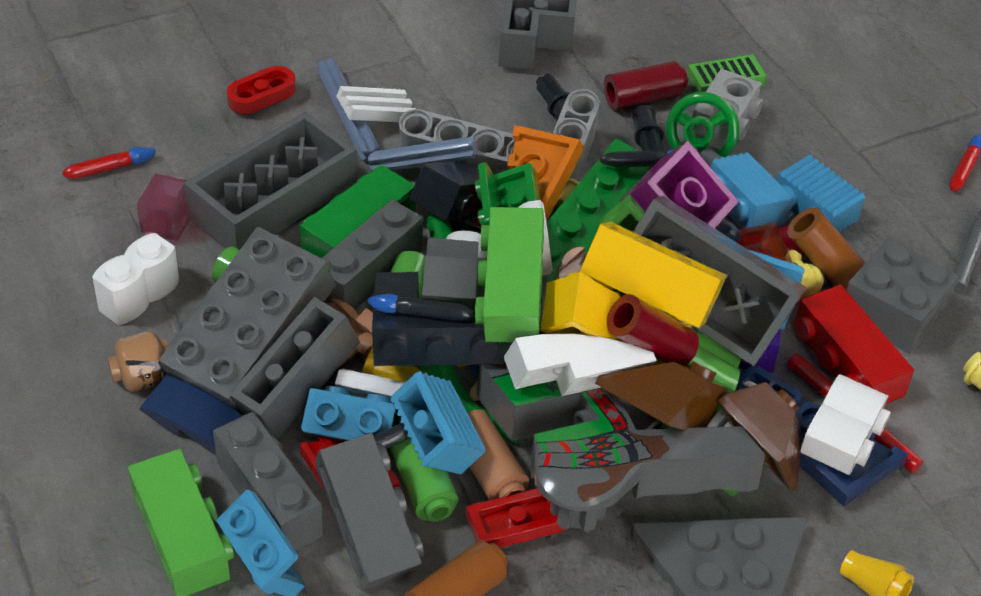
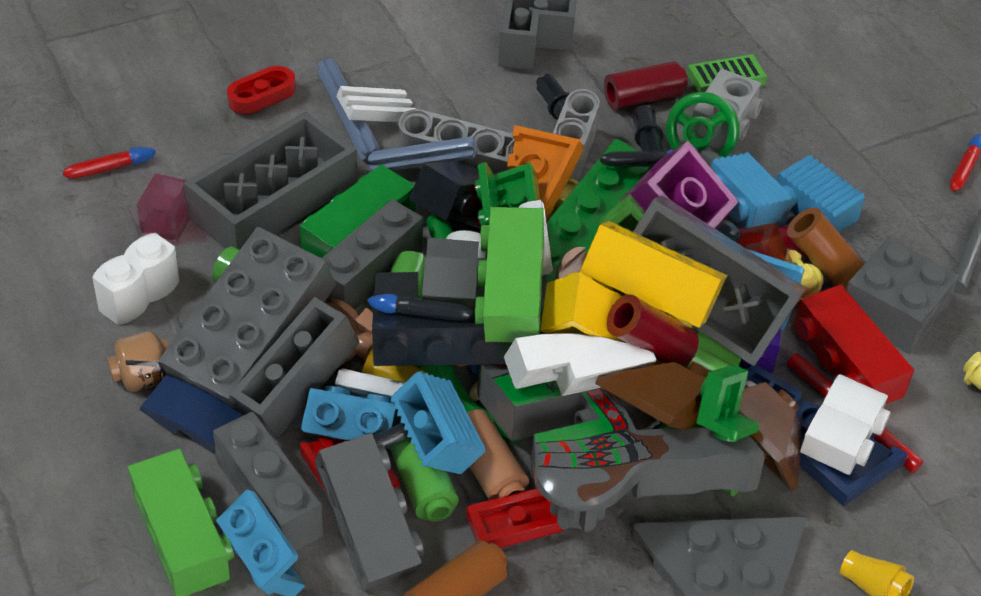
(721, 402): none -> green bracket

